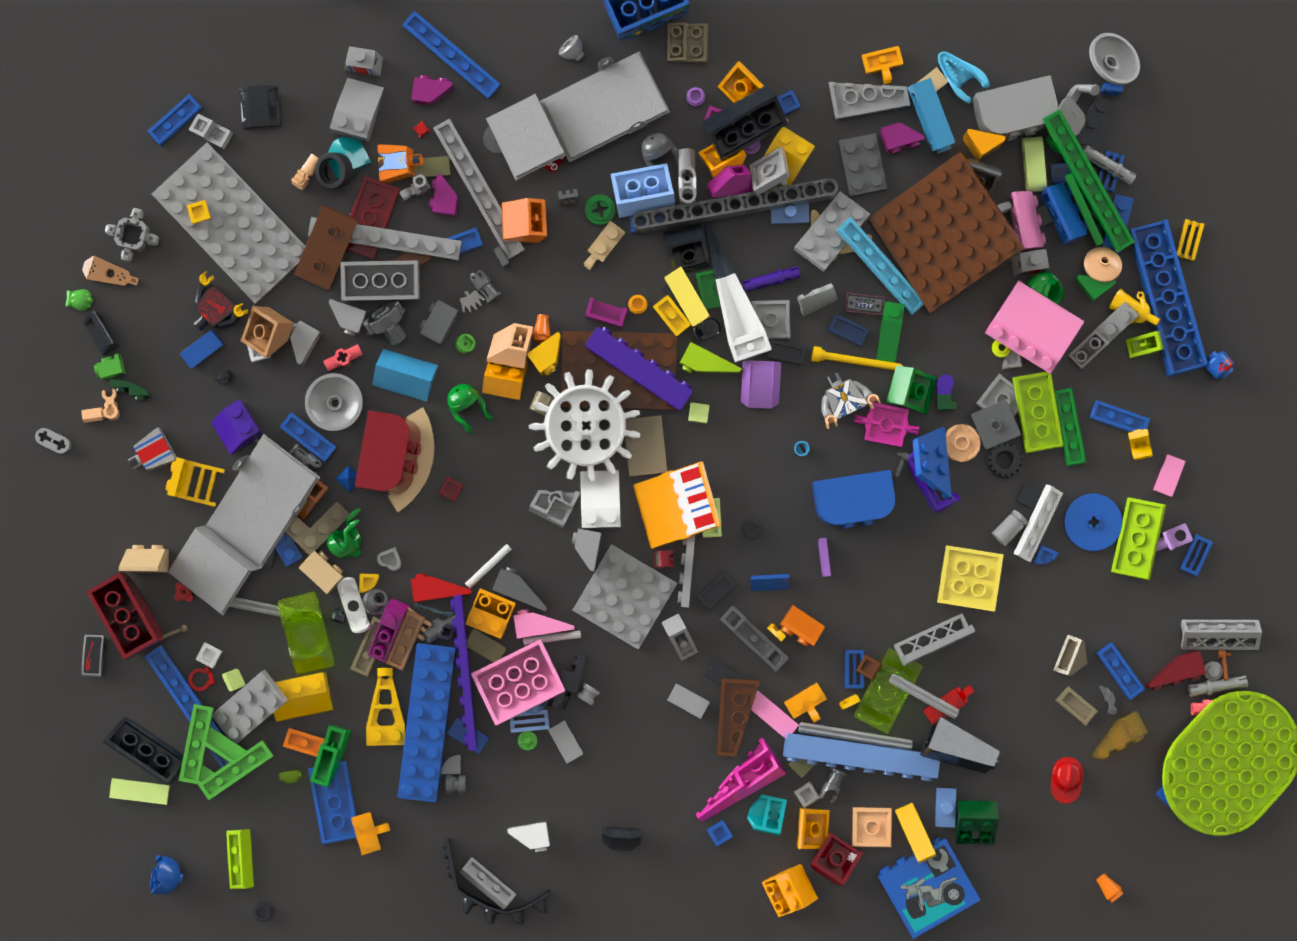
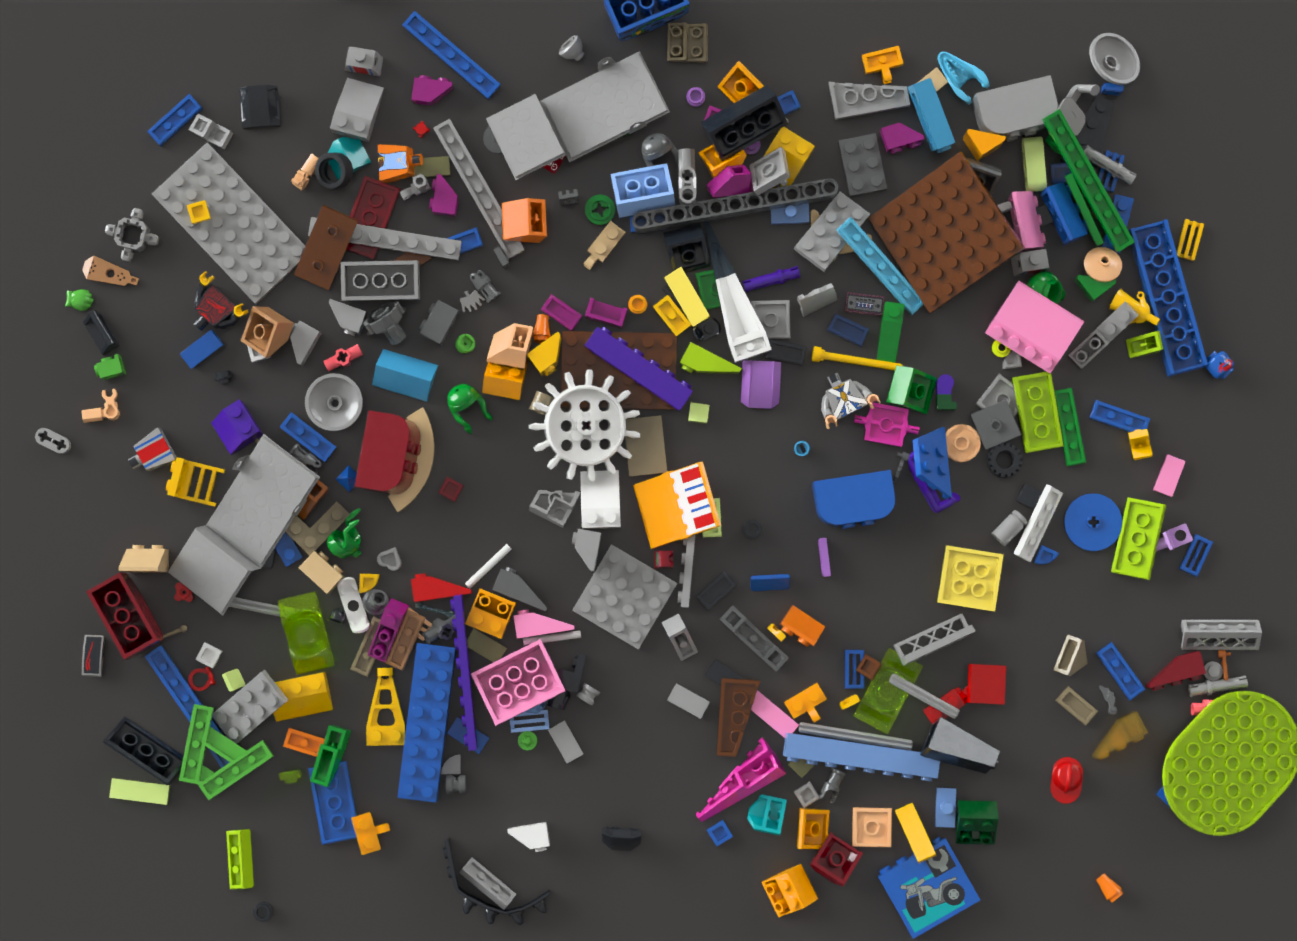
(134, 390): dark green slope -> none
(165, 876): blue cylinder -> none
(561, 312): none -> magenta tile
(986, 684): none -> red tile

